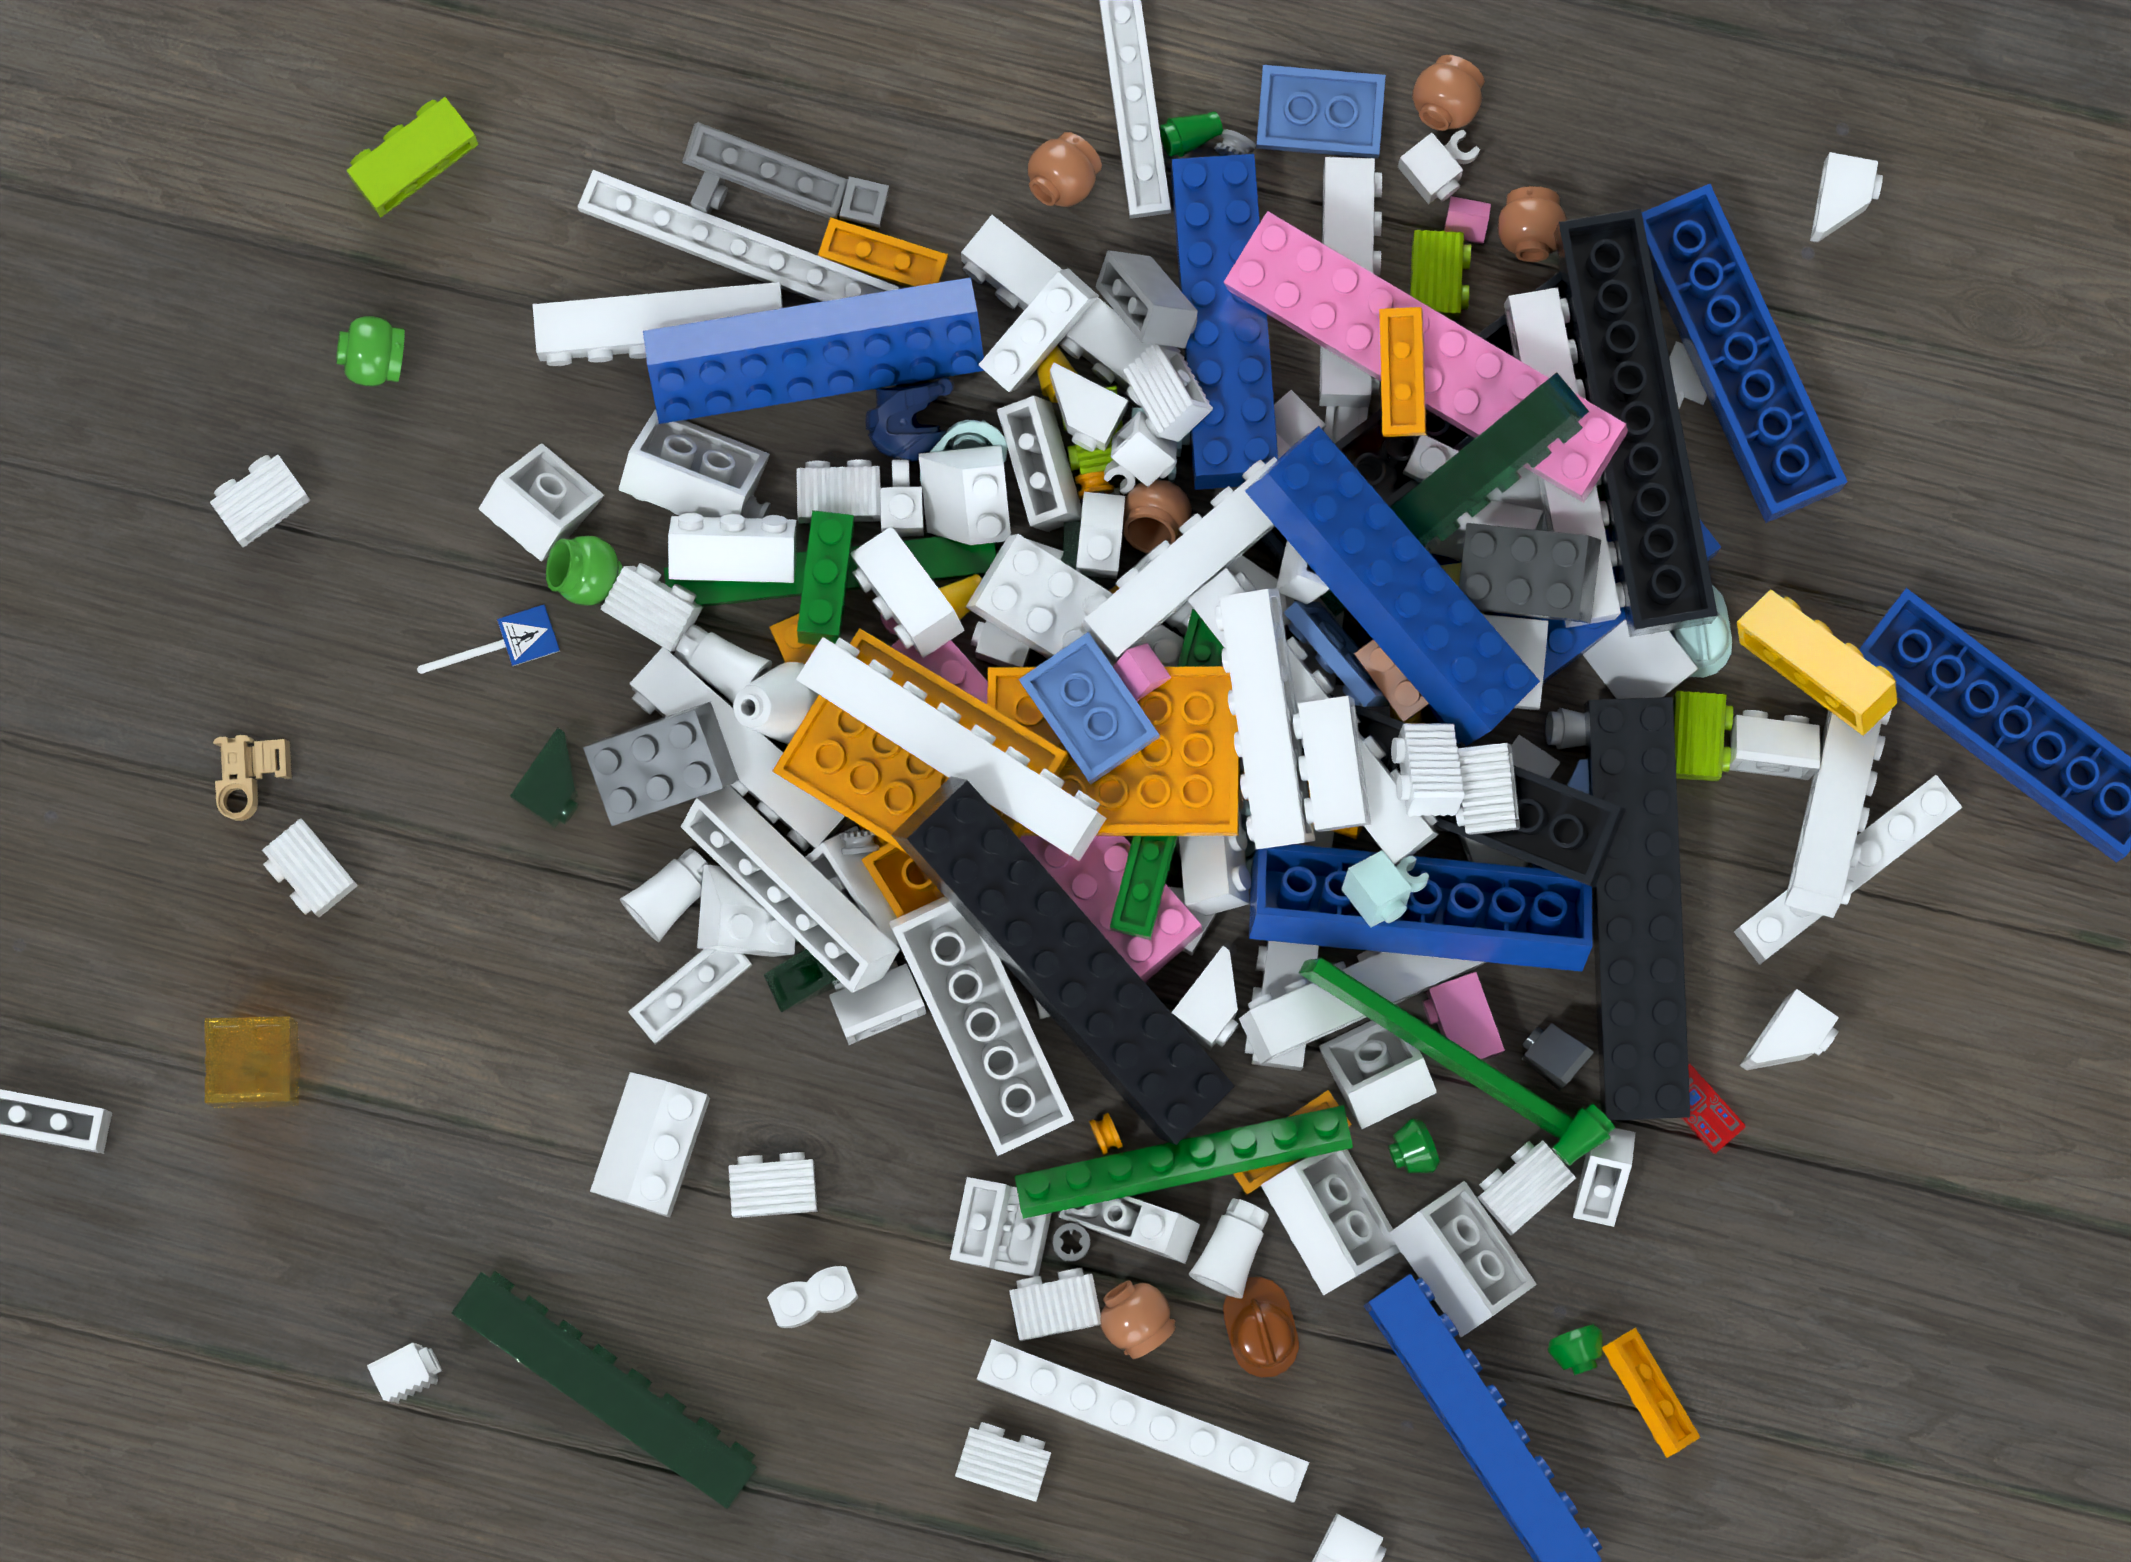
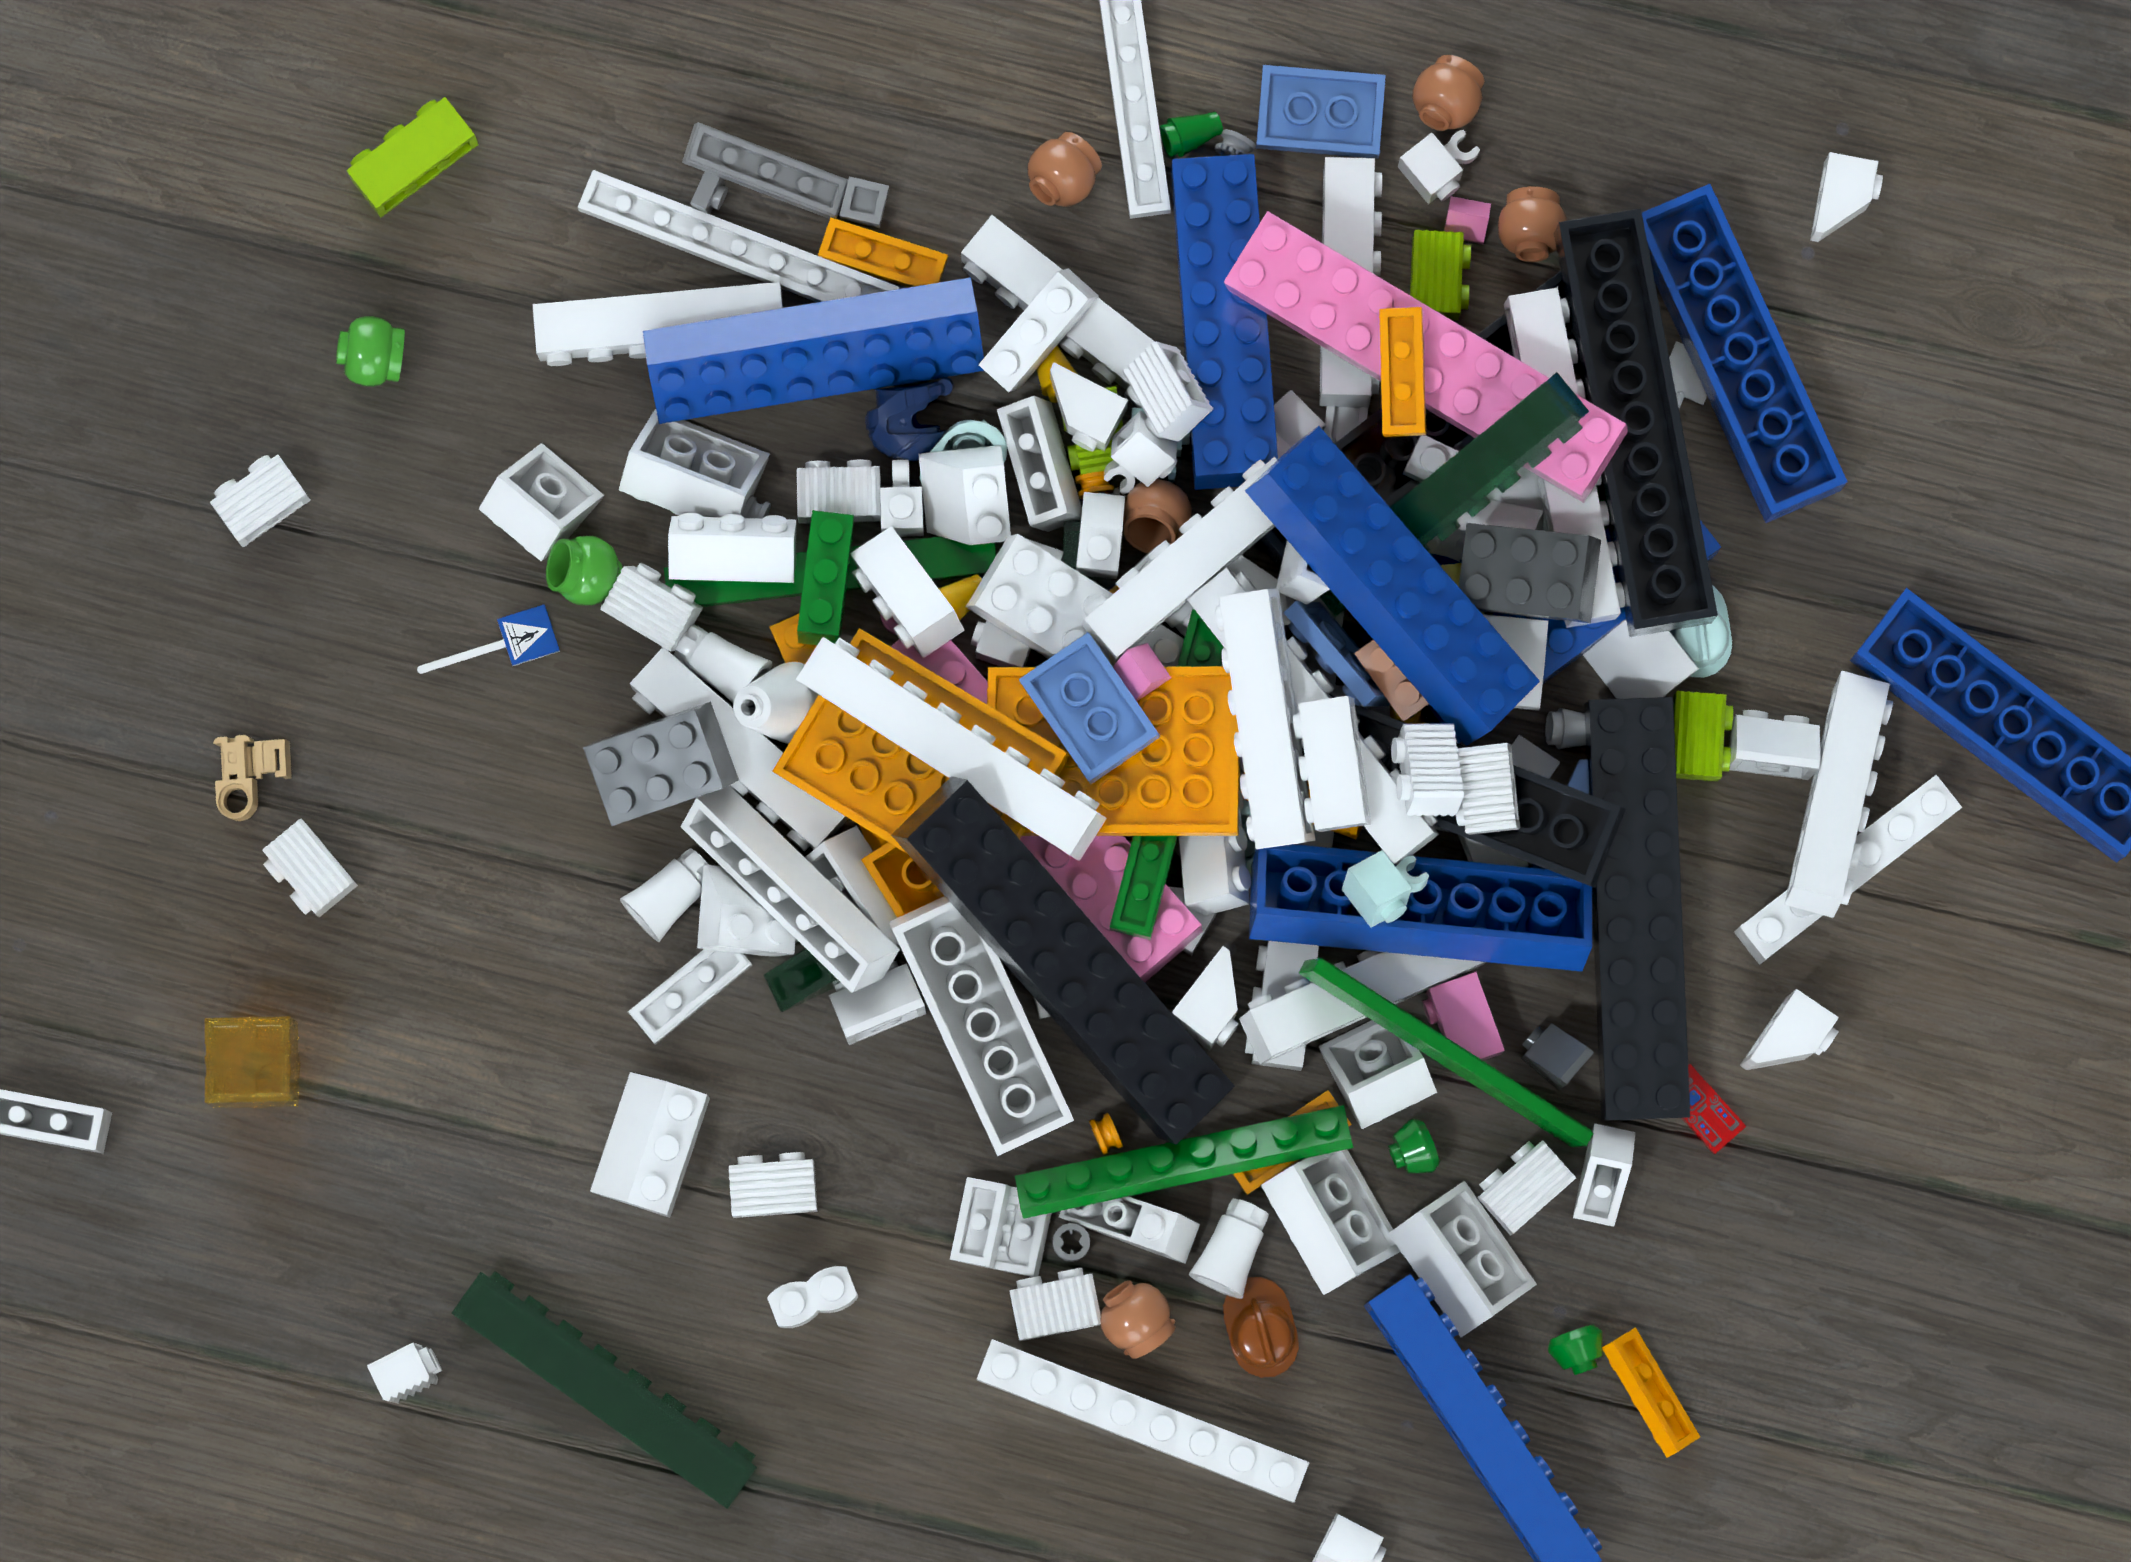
(550, 783): clear green slope -> none
(858, 842): light grey bush -> none
(1003, 1463): white brick -> none
(1146, 299): light grey brick -> none
(1584, 1134): green cone -> none
(1817, 661): yellow brick -> none

